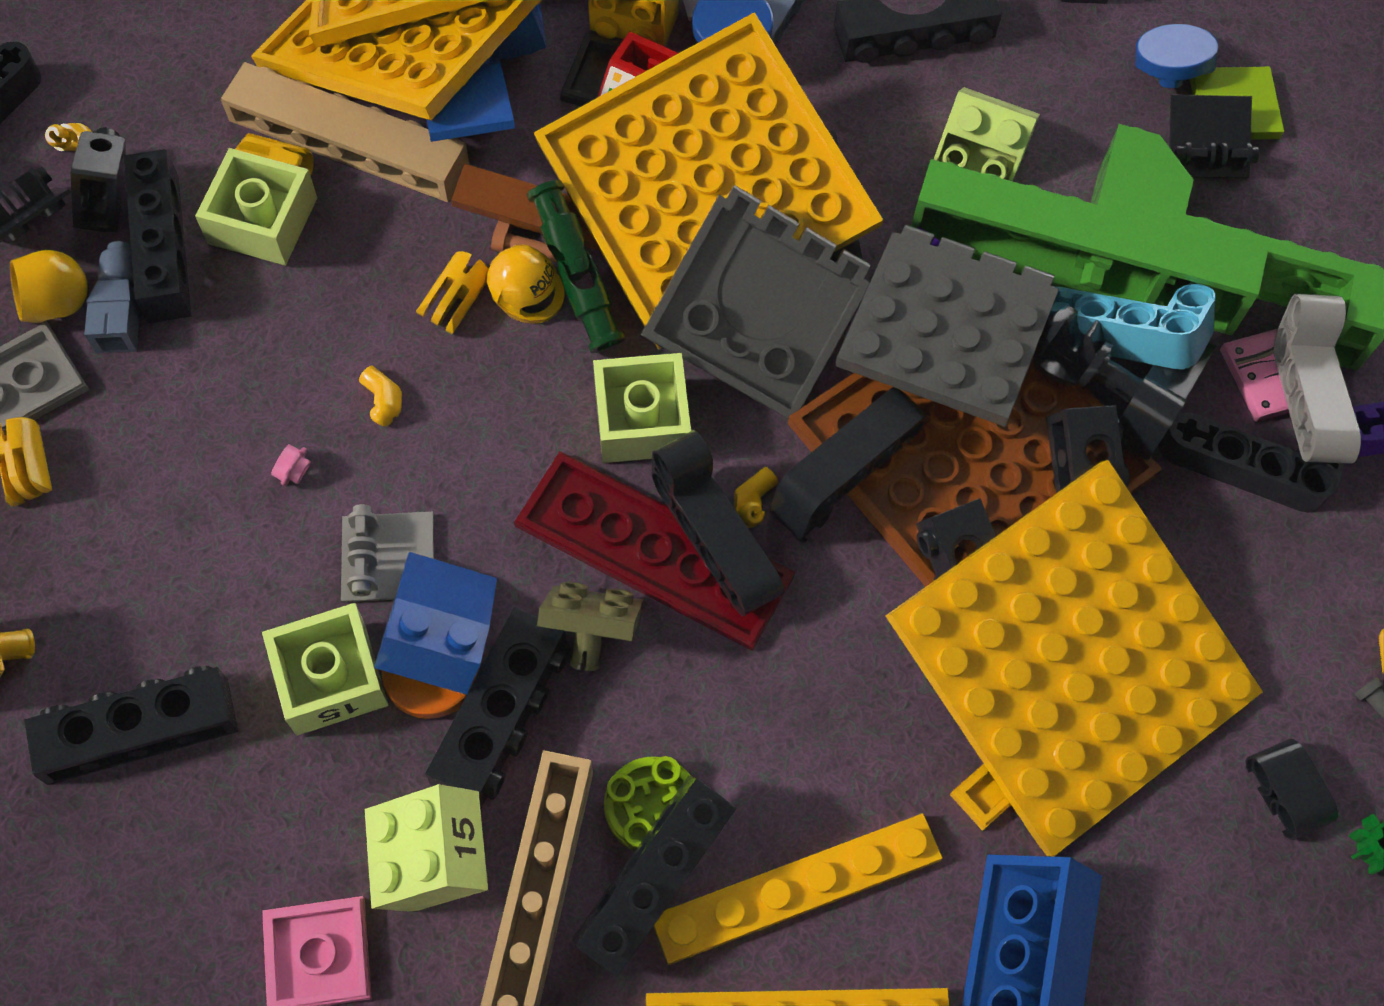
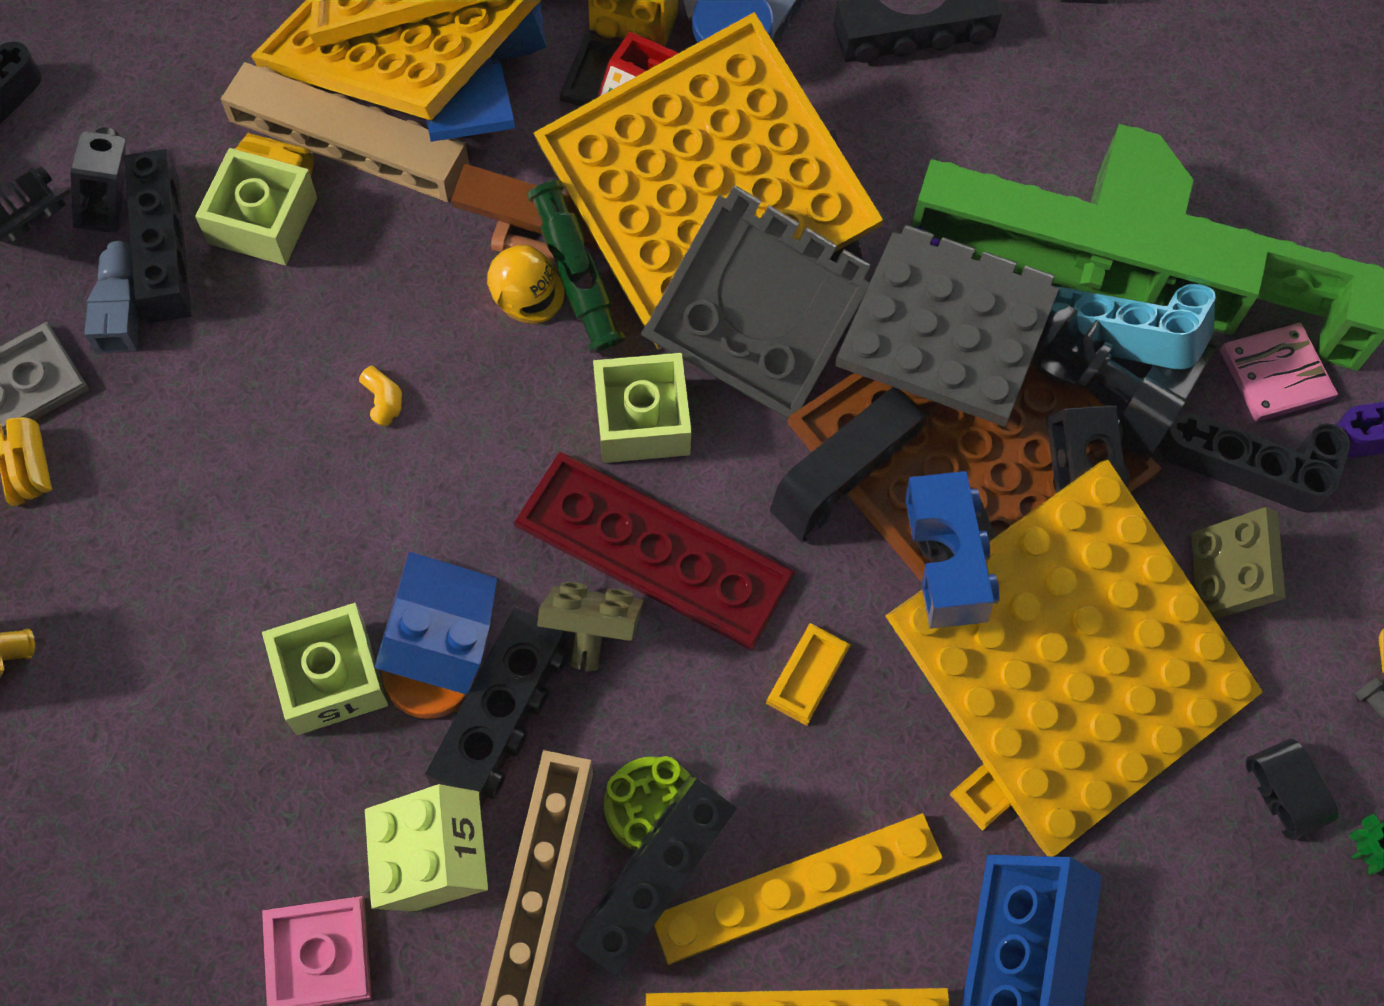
(47, 286): yellow helmet -> none
(54, 732): black brick -> none
(65, 136): yellow arm -> none
(291, 465): bright pink plate -> none
(377, 551): light grey hinge -> none
(457, 285): yellow arm -> none
(712, 525): black beam -> none
(748, 496): yellow arm -> none
(808, 674): none -> yellow tile
(946, 512): none -> blue arch
(986, 134): yellowish green slope -> none
(1176, 53): tile -> none
(1212, 135): black hinge -> none
(1239, 563): none -> olive plate
(1246, 81): lime tile -> none
(1314, 380): light grey beam -> none

